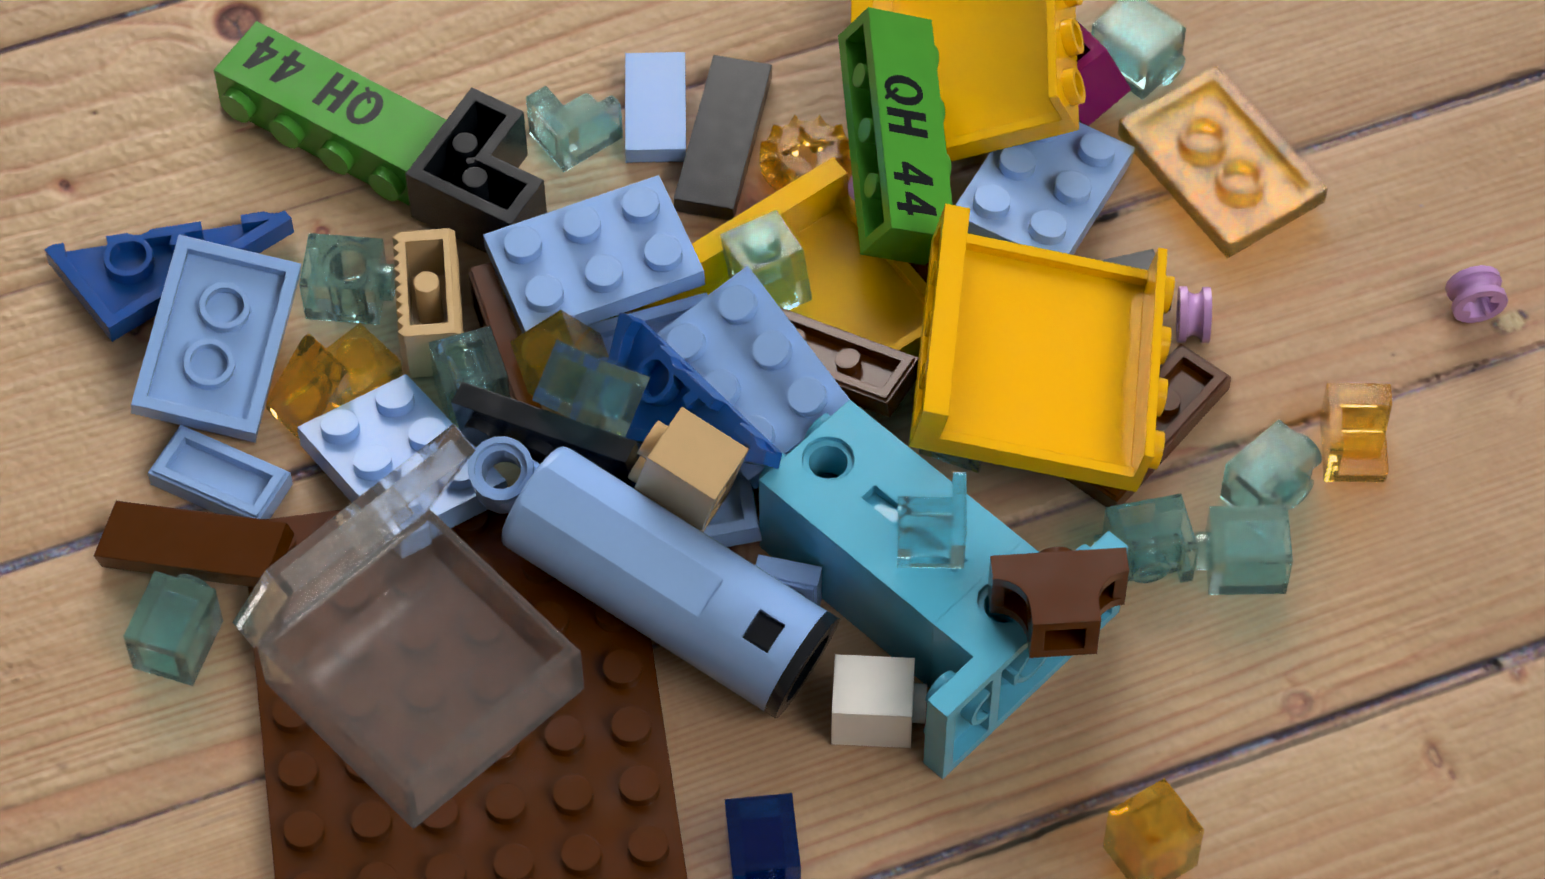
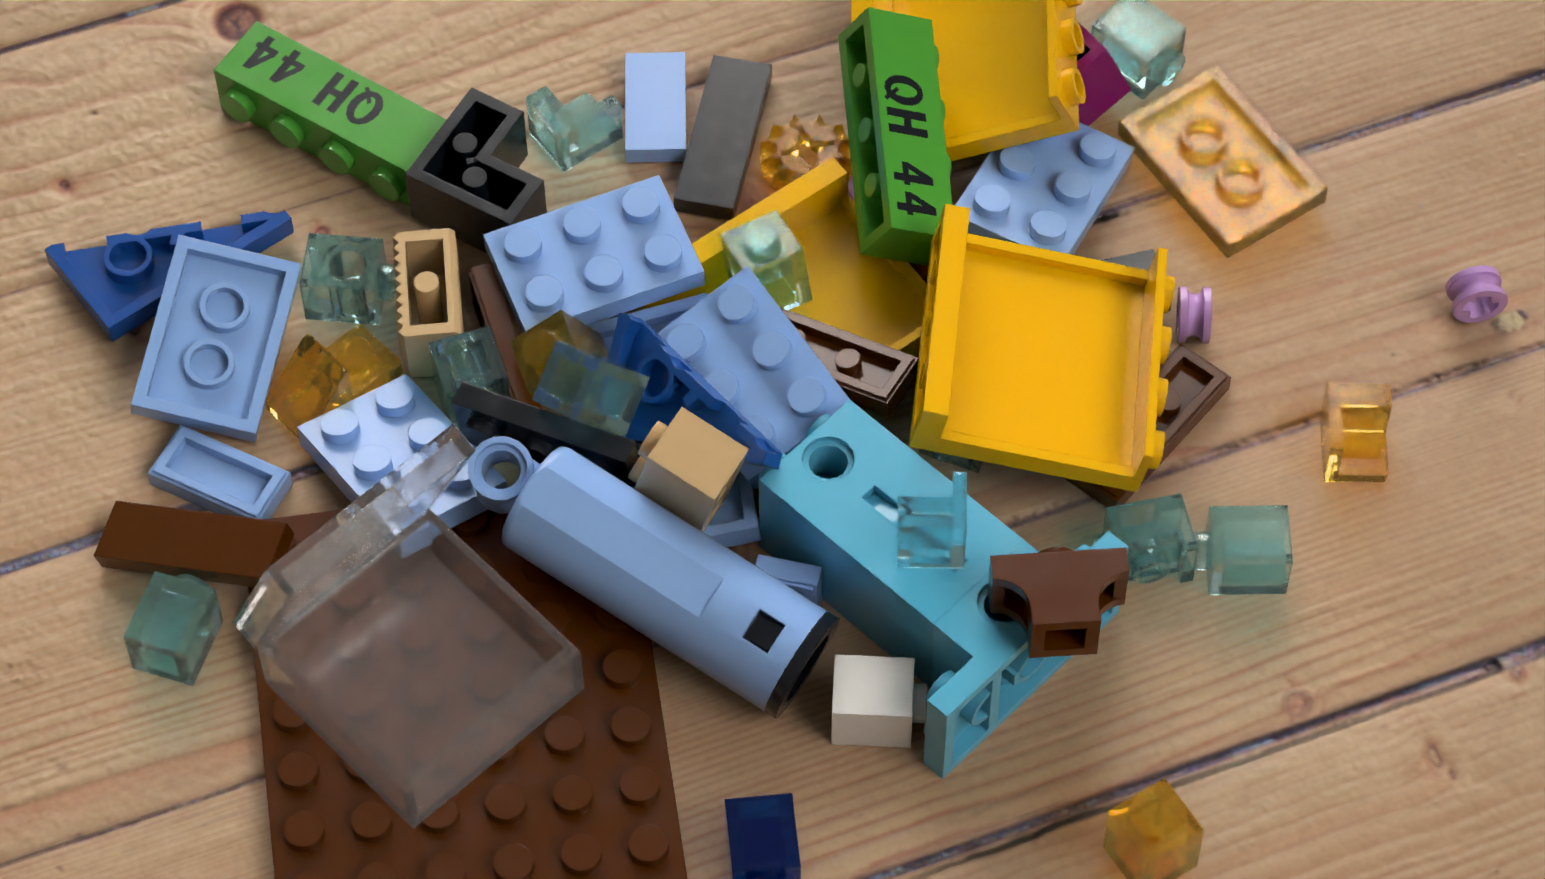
(1271, 469): clear light blue brick -> none

